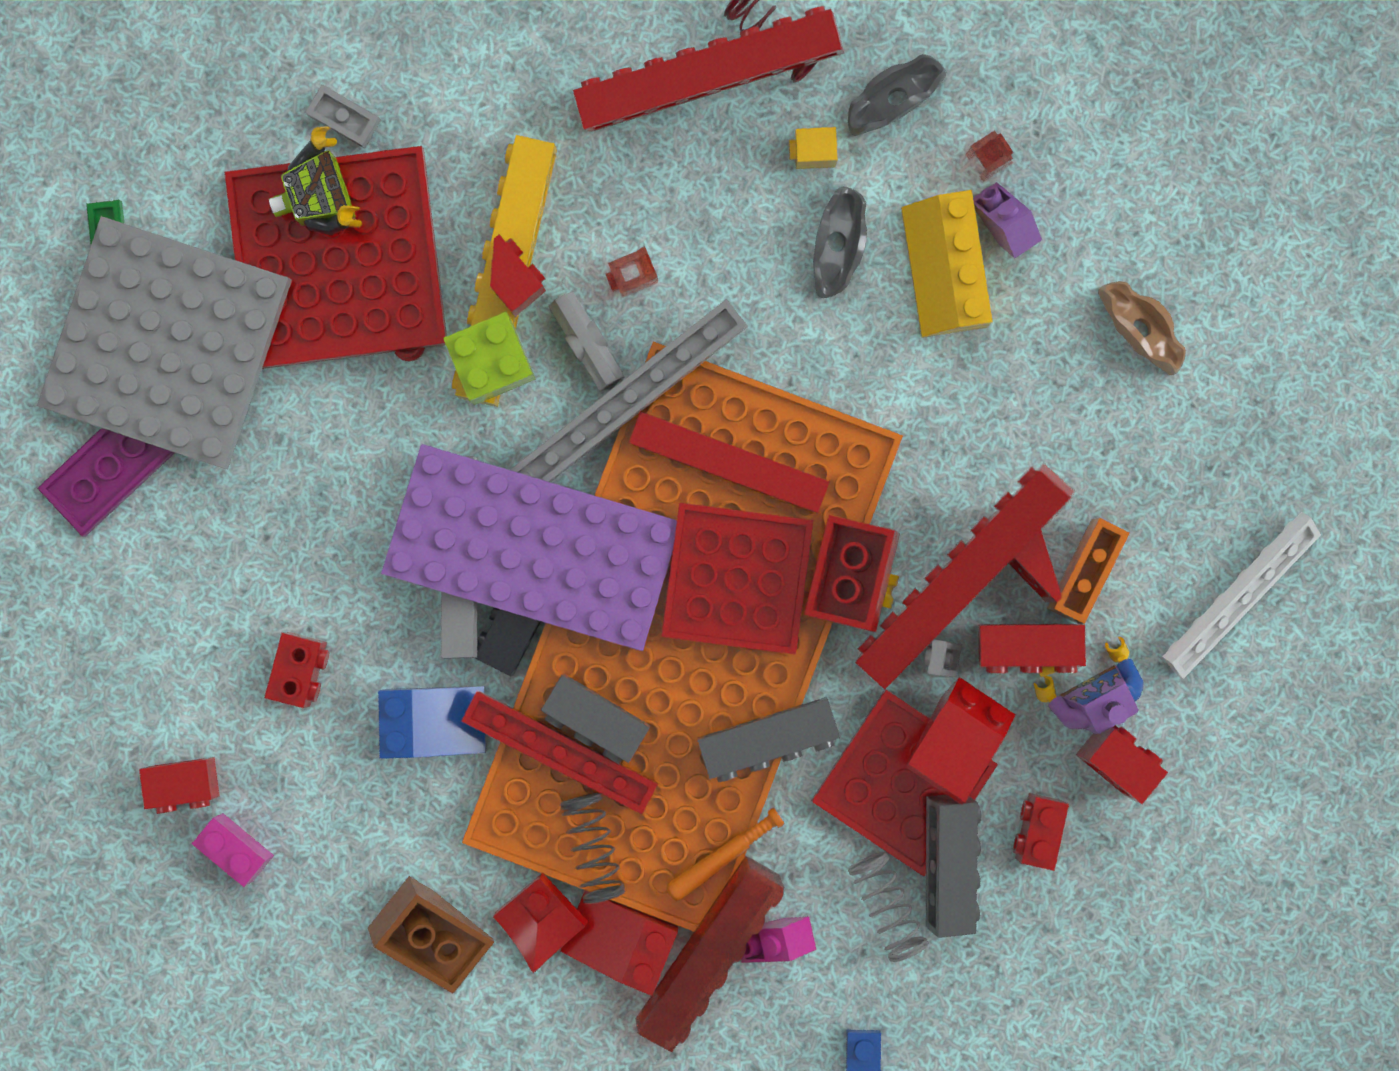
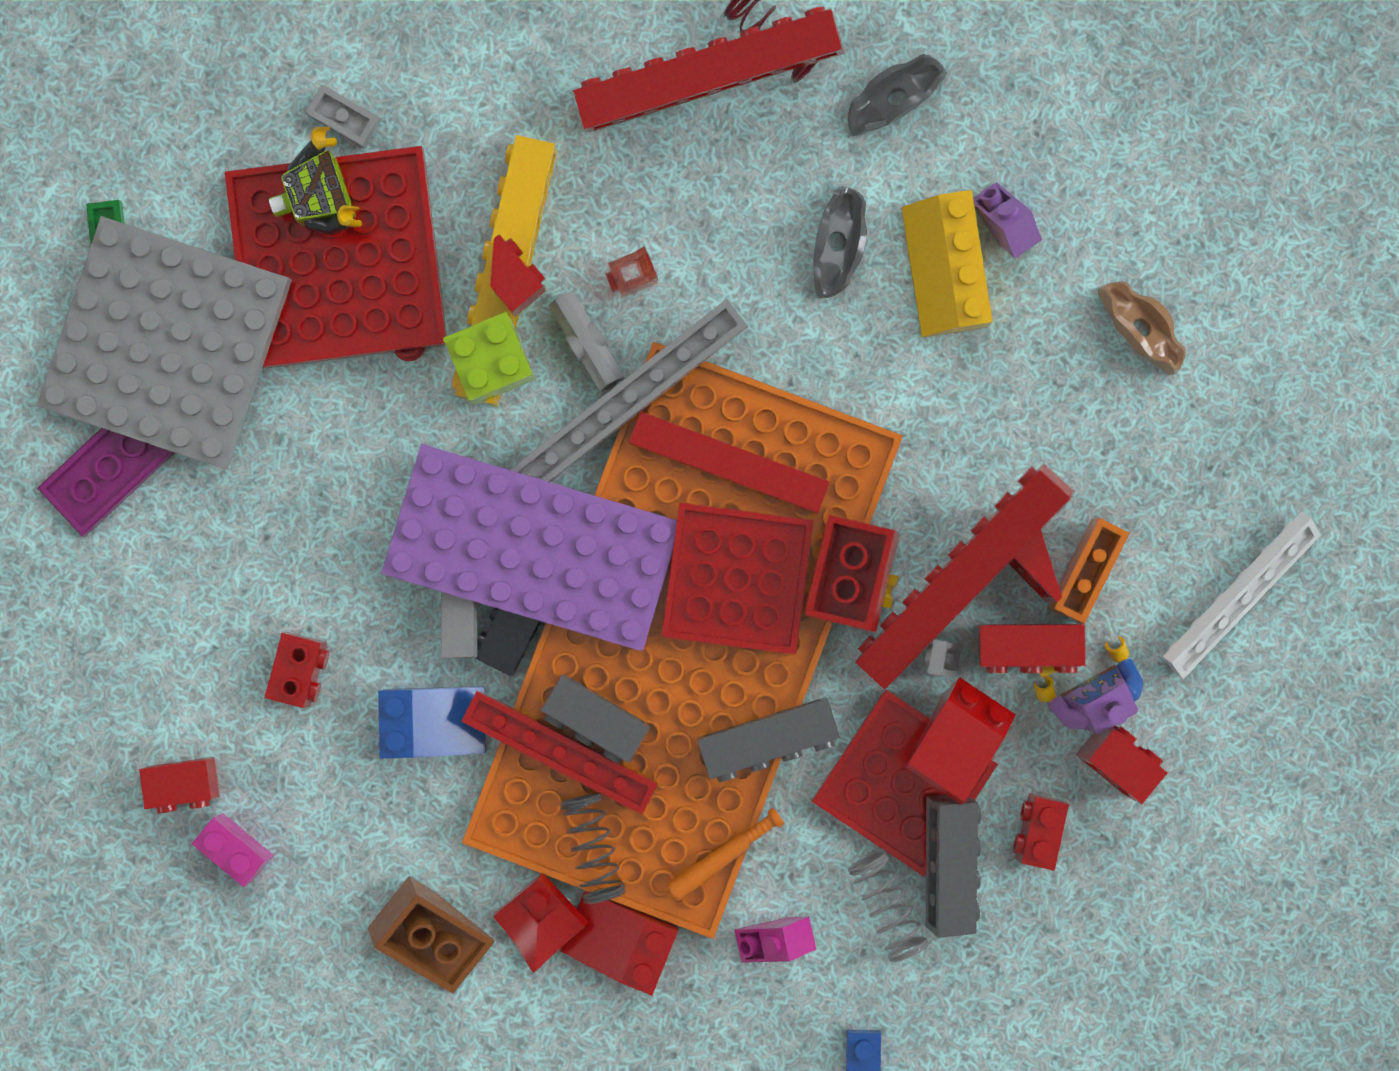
(710, 954): clear red brick -> none
(814, 148): yellow brick -> none
(992, 153): clear red window -> none

